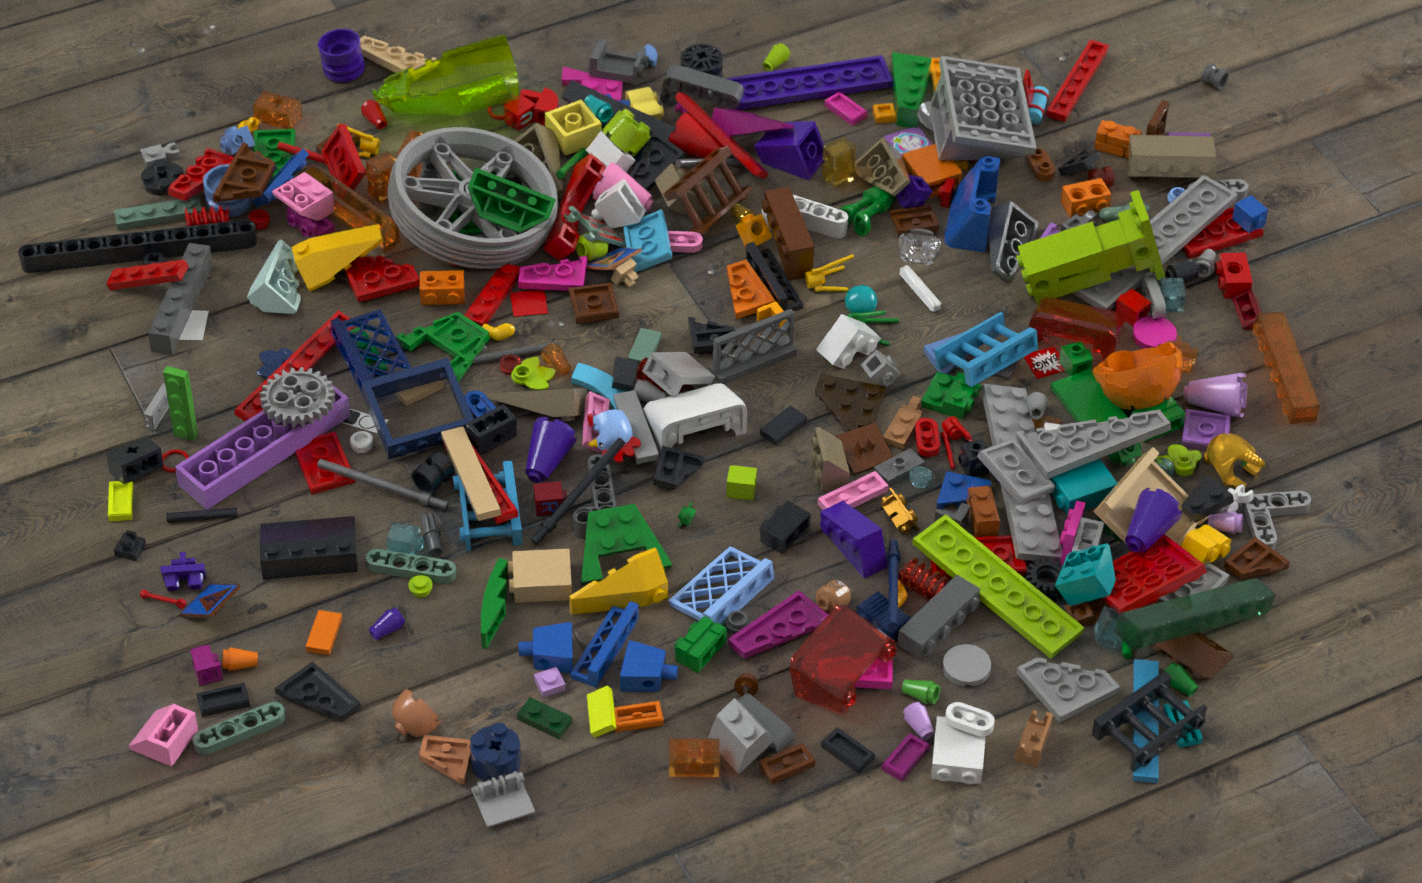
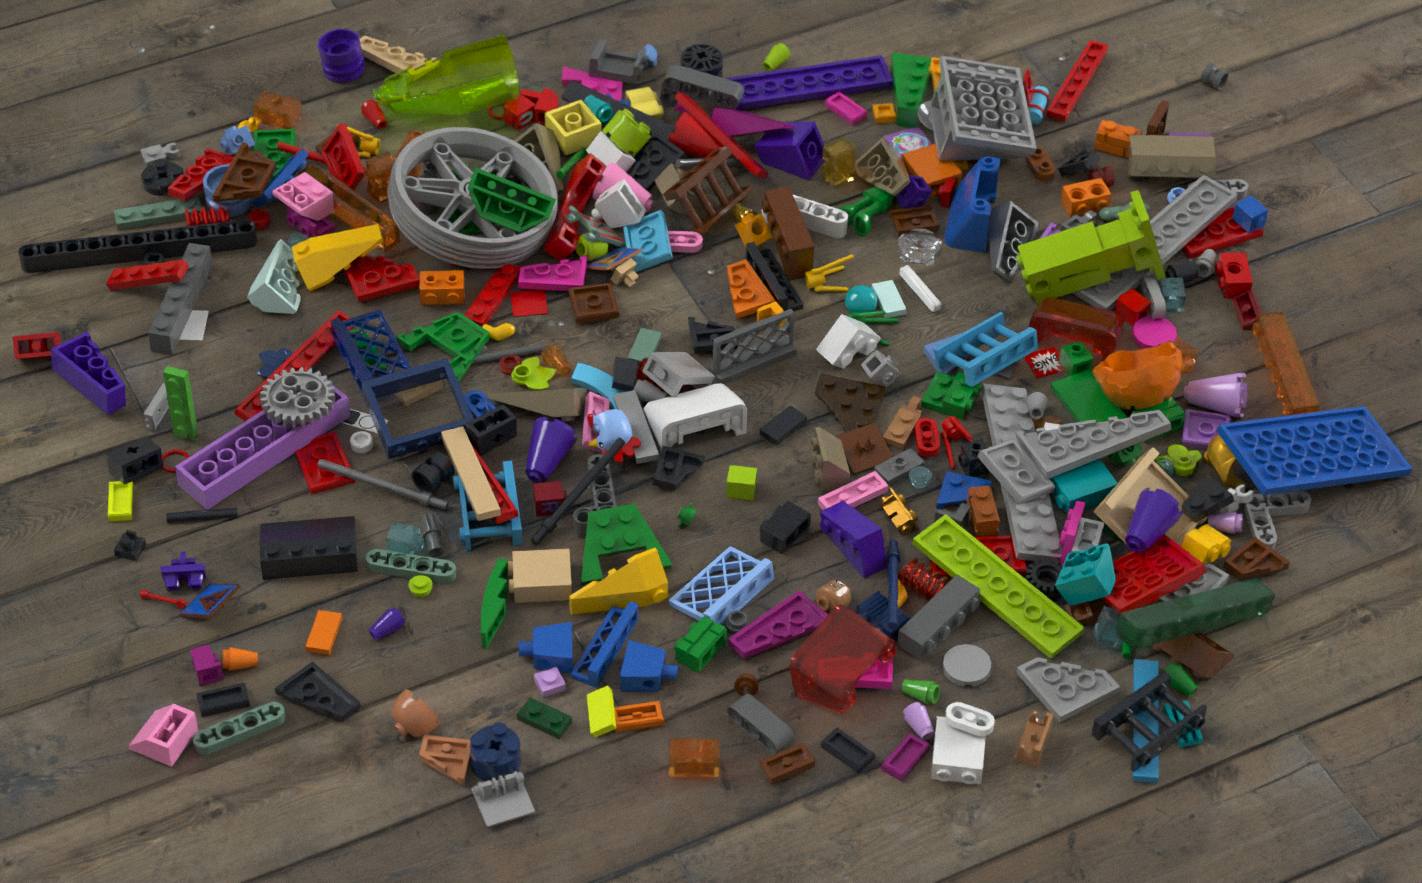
(35, 344): none -> red brick
(89, 372): none -> dark purple wedge
(295, 238): none -> clear light blue plate
(740, 735): light grey slope -> none
(889, 299): none -> light aqua tile
(1313, 450): none -> blue plate

